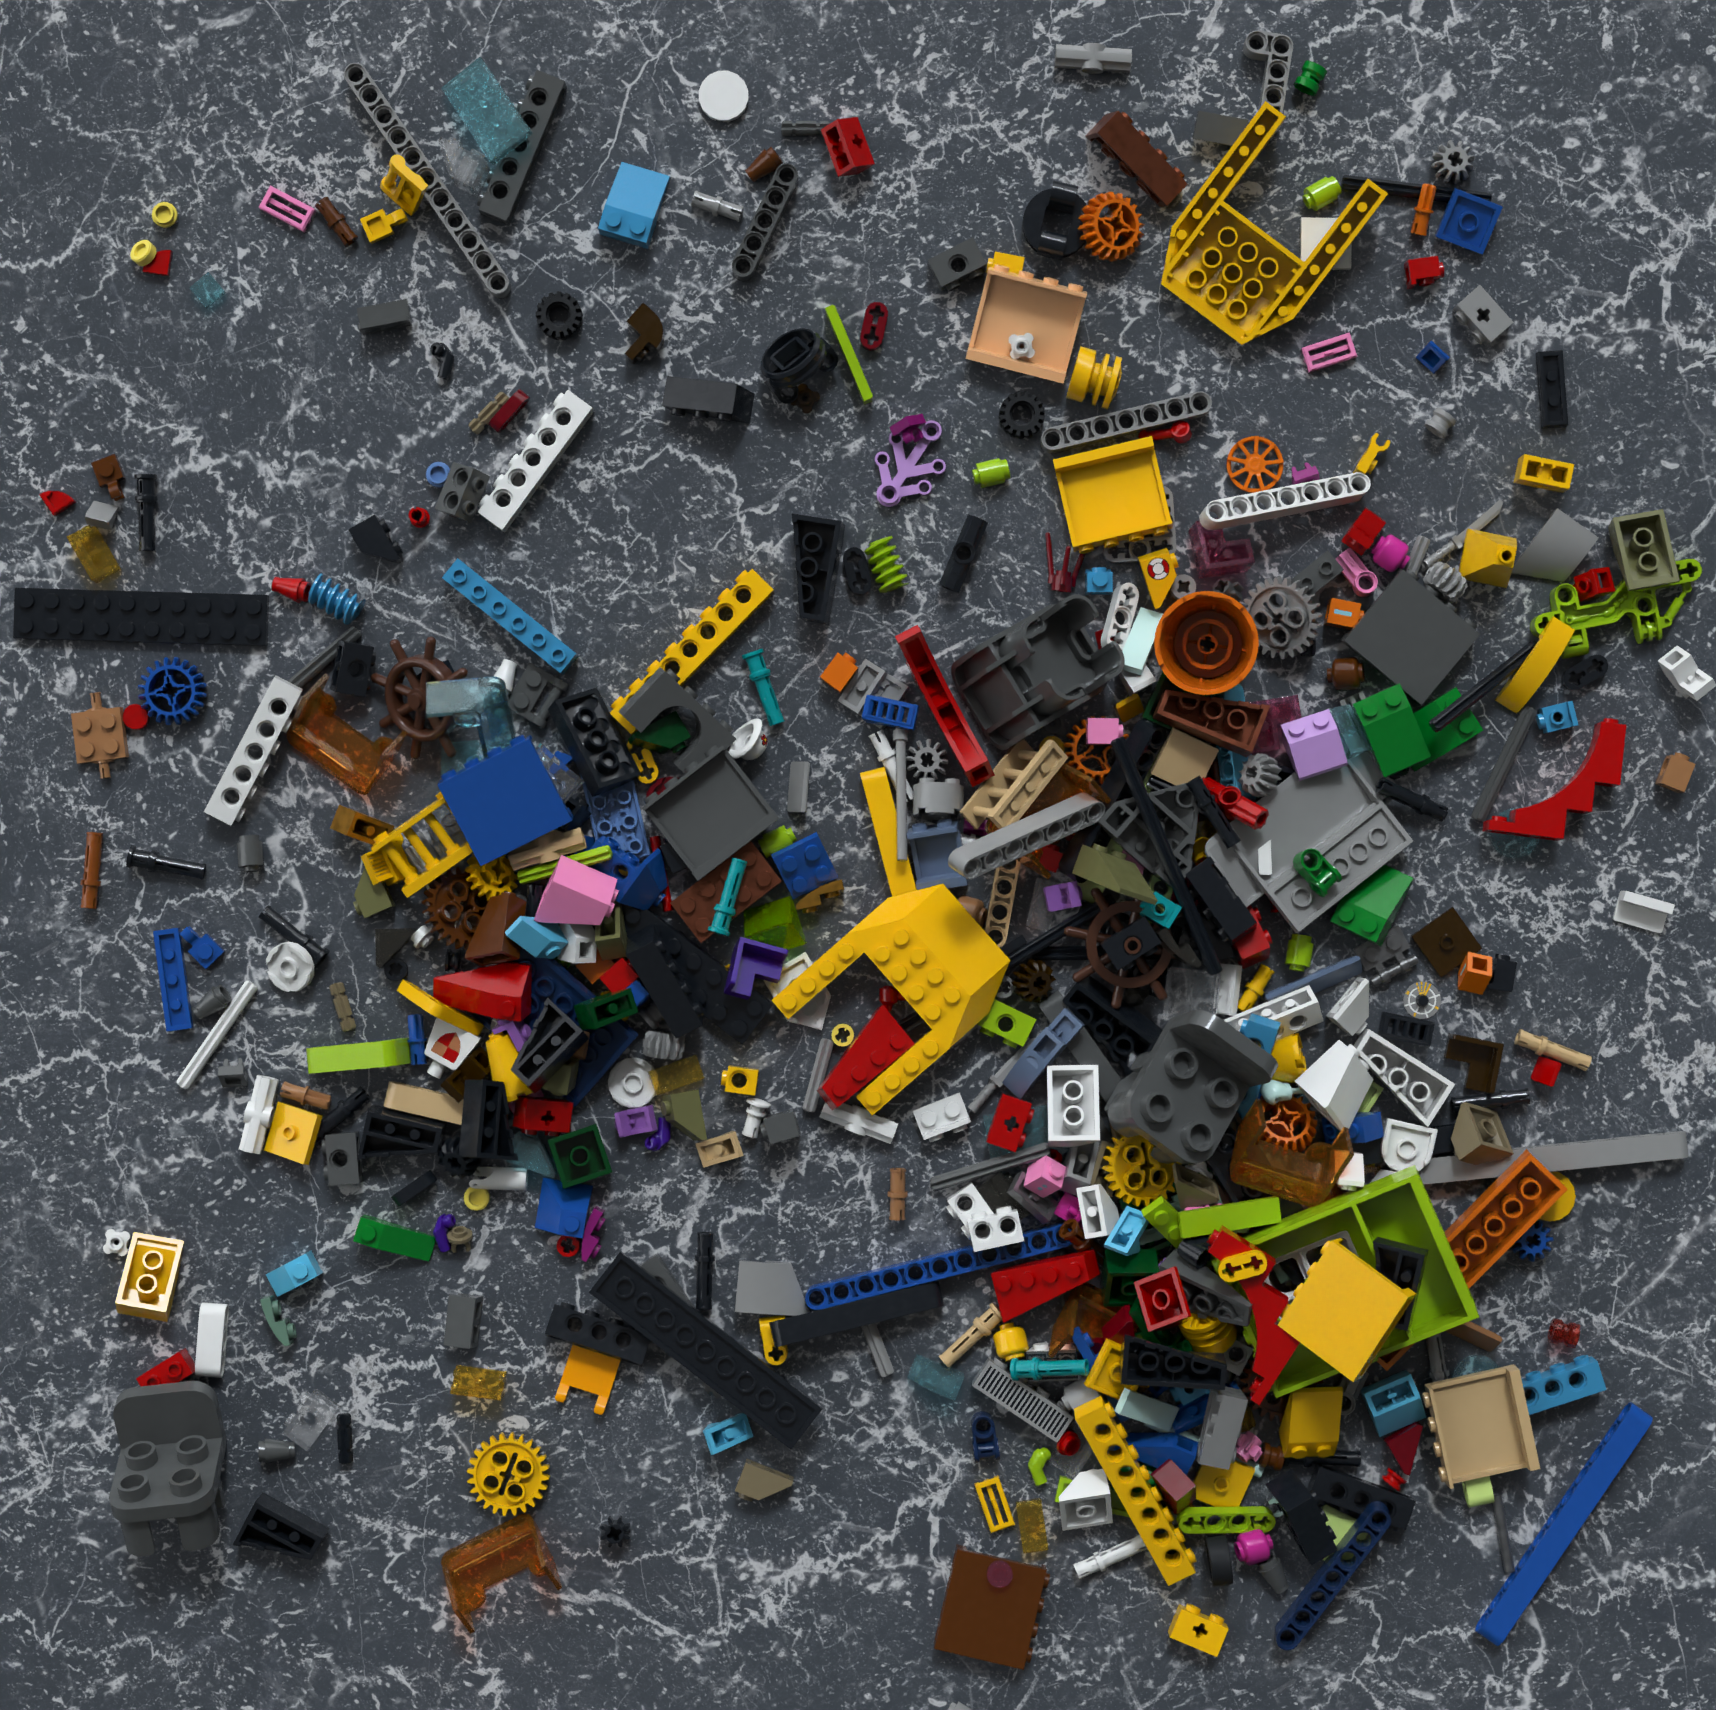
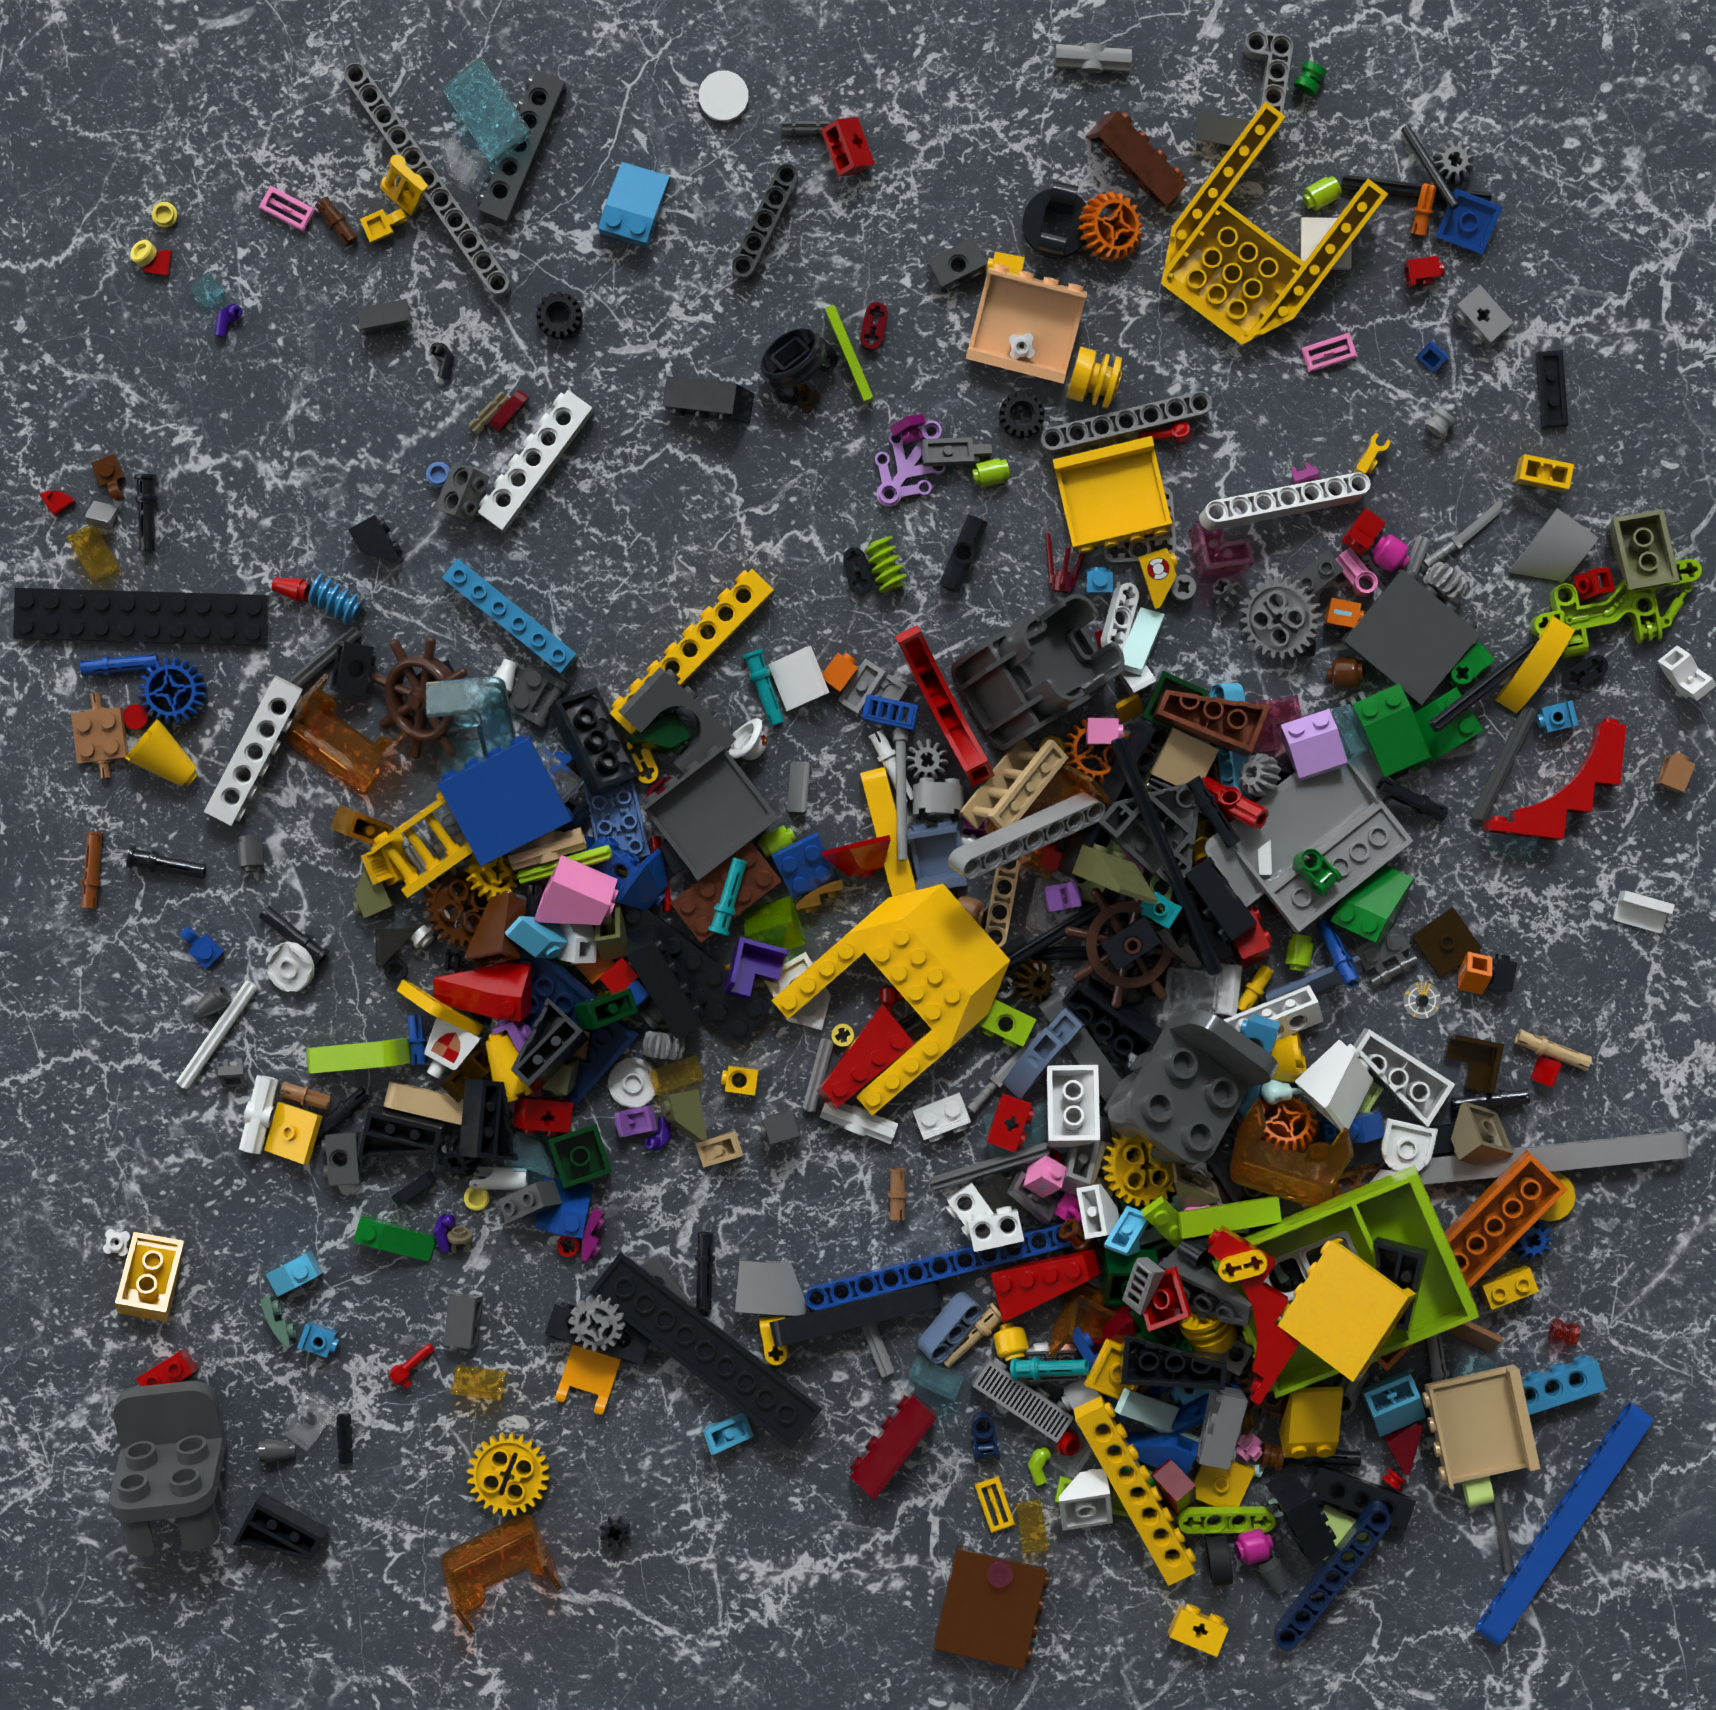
(116, 665): none -> blue pin
(162, 756): none -> yellow cone
(173, 979): blue plate -> none
(211, 1340): white beam -> none
(226, 317): none -> dark purple arm
(314, 1330): none -> dark azure brick
(342, 1006): dark tan axle -> none
(400, 1373): none -> red piece
(423, 521): red pin -> none
(530, 1201): none -> dark grey brick
(591, 1332): none -> light grey gear
(650, 330): dark brown brick -> none
(717, 206): light grey pin -> none
(754, 1116): white pin -> none
(760, 1481): dark tan slope -> none
(764, 164): reddish brown cone -> none
(798, 678): none -> white tile
(817, 562): black wedge -> none
(859, 857): none -> red slope
(892, 1445): none -> dark red slope
(950, 1327): none -> sand blue beam
(953, 451): none -> dark grey hinge
(1106, 1558): white pin -> none
(1155, 1274): none -> light grey slope
(1193, 620): orange cone -> none
(1255, 464): orange wheel -> none
(1342, 961): none -> blue pin
(1352, 1008): white slope -> none
(1353, 1174): white slope -> none
(1428, 1031): black slope -> none
(1430, 167): none -> black bar
(1471, 663): none -> green piece
(1488, 558): yellow slope -> none
(1508, 1287): none -> yellow brick

